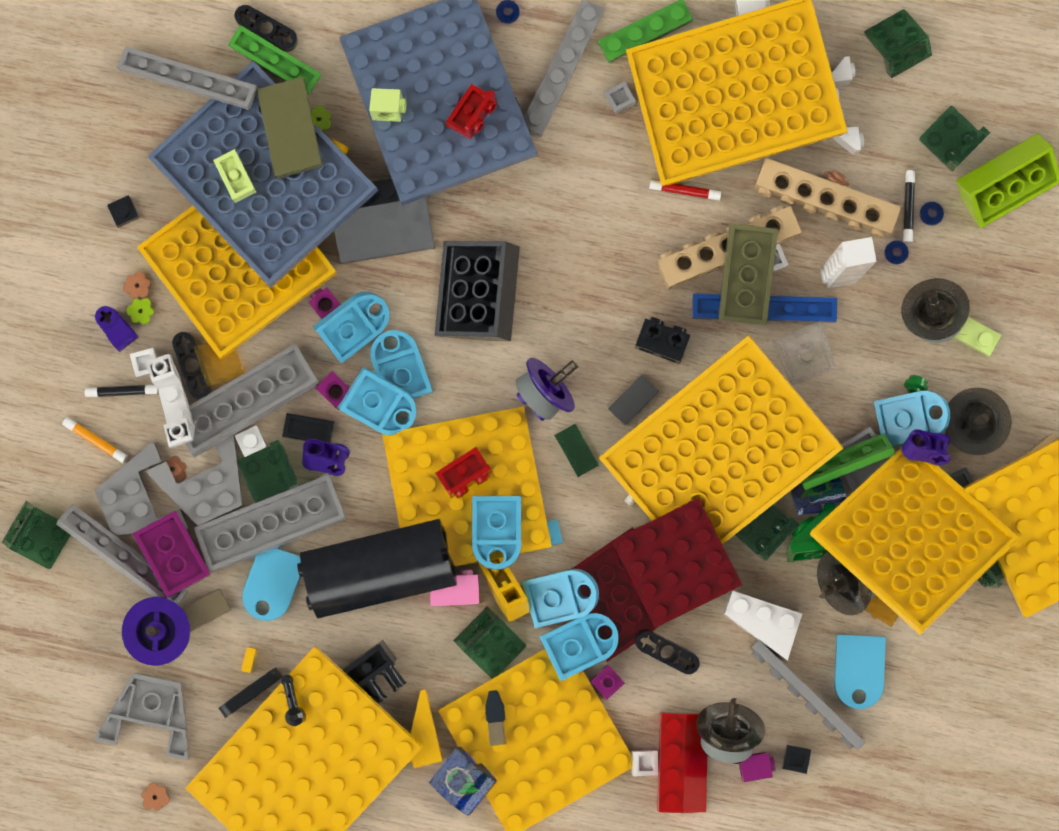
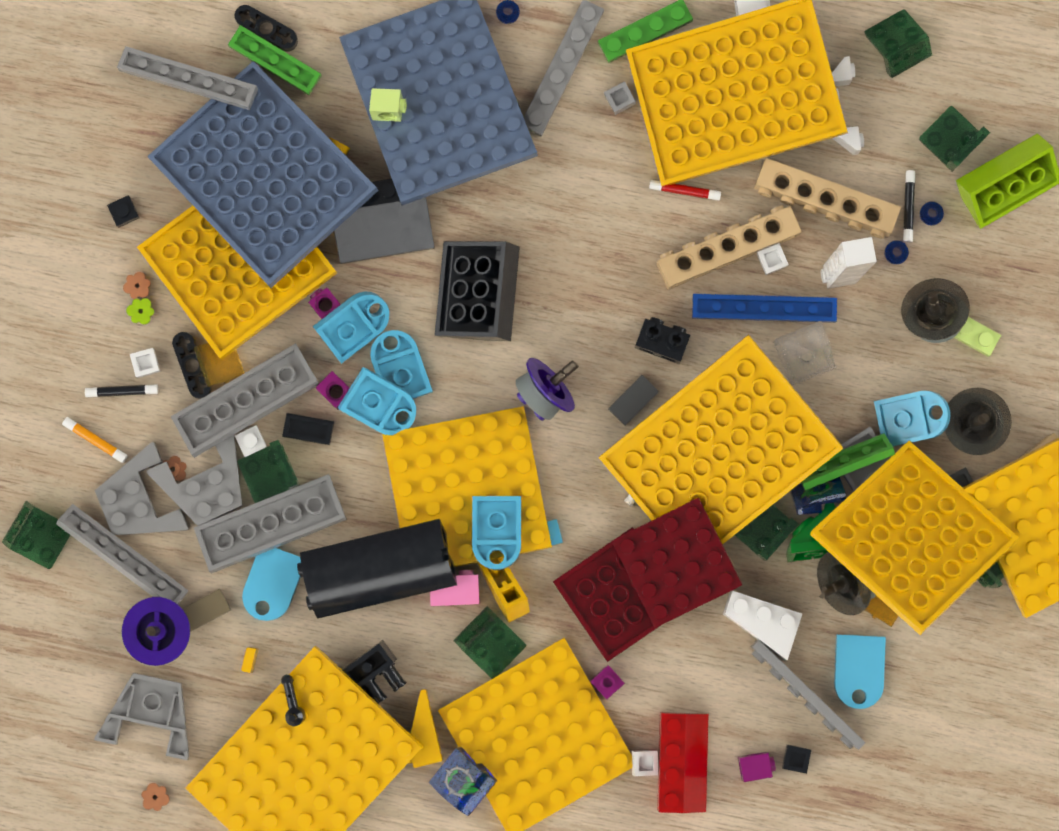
(116, 331): dark purple piece -> none
(171, 554): magenta plate -> none
(173, 399): white slope -> none
(234, 176): yellowish green plate -> none
(250, 692): black beam -> none
(289, 128): olive tile -> none
(323, 456): dark purple piece -> none
(325, 116): lime plant -> none
(463, 473): red bracket -> none
(471, 111): red bracket -> none
(495, 716): piece -> none
(558, 596): medium azure tile -> none
(576, 450): clear green tile -> none
(578, 644): medium azure tile -> none
(678, 665): black beam -> none
(729, 731): clear smoke piece -> none
(747, 274): olive plate -> none
(837, 177): nougat plant -> none
(916, 383): green plate -> none
(927, 447): dark purple piece -> none

